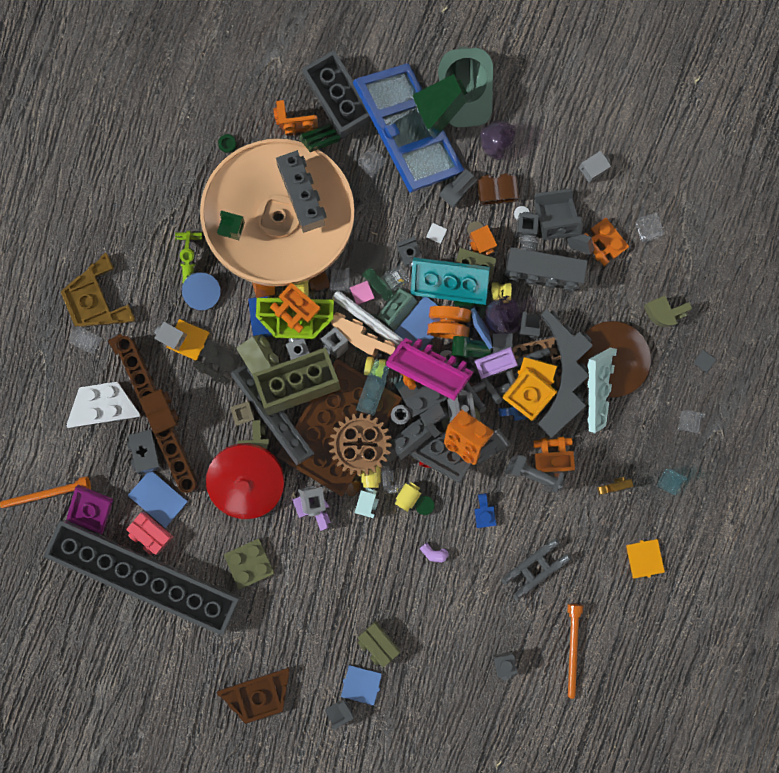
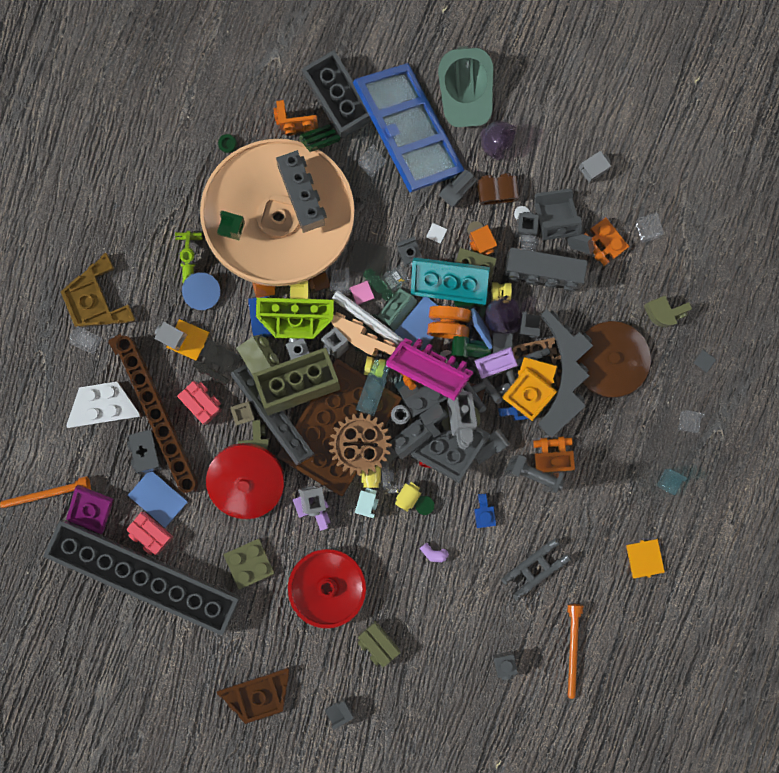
(159, 412): reddish brown brick -> none
(199, 402): none -> coral brick
(298, 303): orange plate -> none
(326, 588): none -> red dish
(353, 488): reddish brown sticker -> none
(361, 685): medium blue piece -> none
(440, 103): dark green slope -> none
(467, 436): orange bracket -> none
(599, 388): light aqua wing -> none
(620, 483): pearl gold plate -> none

